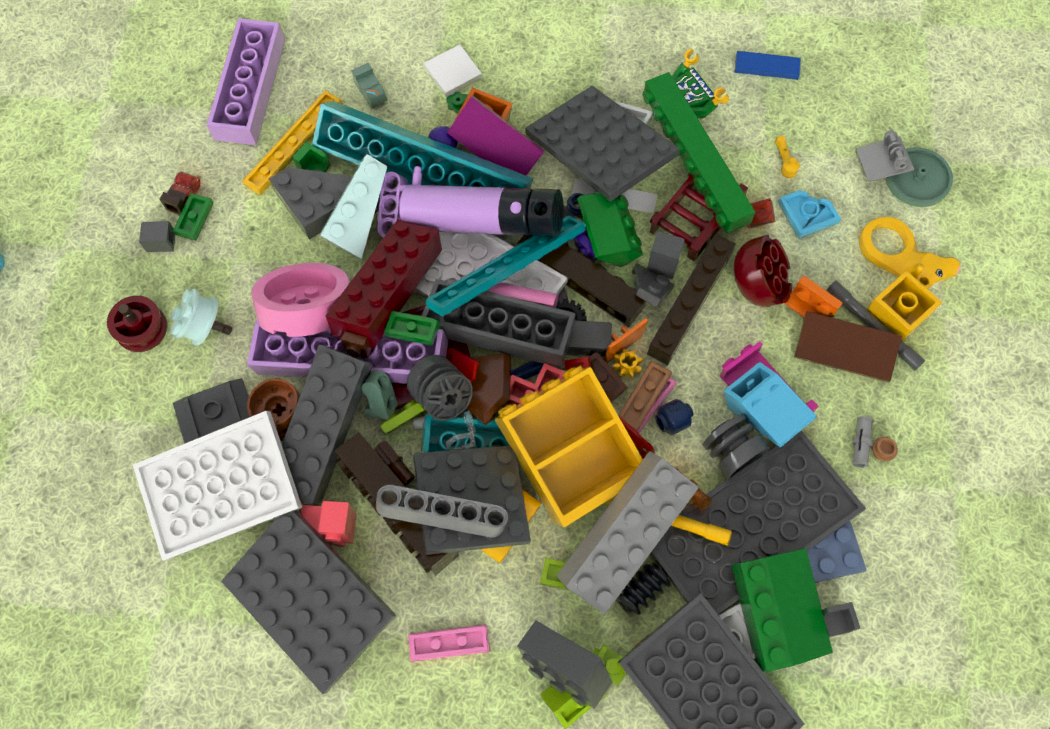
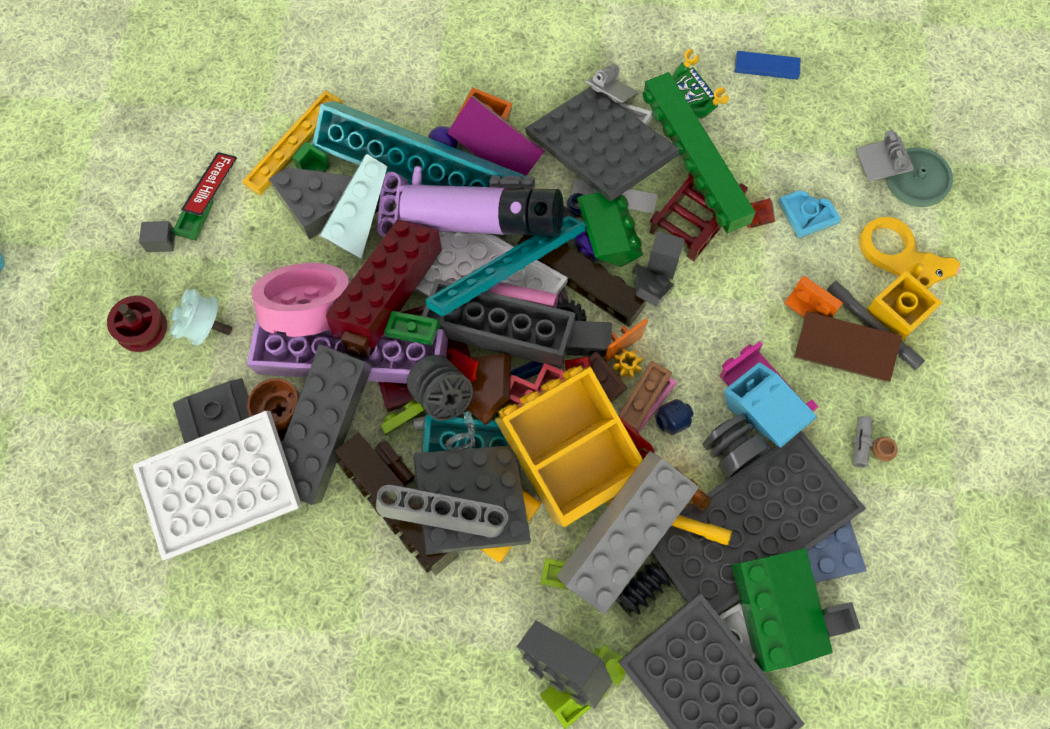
(179, 192): leg -> none
(209, 184): none -> red sticker
(246, 82): lavender brick -> none
(308, 599): dark grey plate -> none
(332, 521): coral brick -> none
(369, 85): sand green leg -> none
(379, 395): sand green leg -> none
(448, 643): bright pink tile -> none
(453, 70): white tile -> none
(456, 101): green plant -> none
(512, 182): none -> dark grey axle
(606, 82): none -> light grey hinge
(691, 299): dark brown brick -> none
(762, 272): dark red cylinder -> none
(790, 165): yellow piece -> none

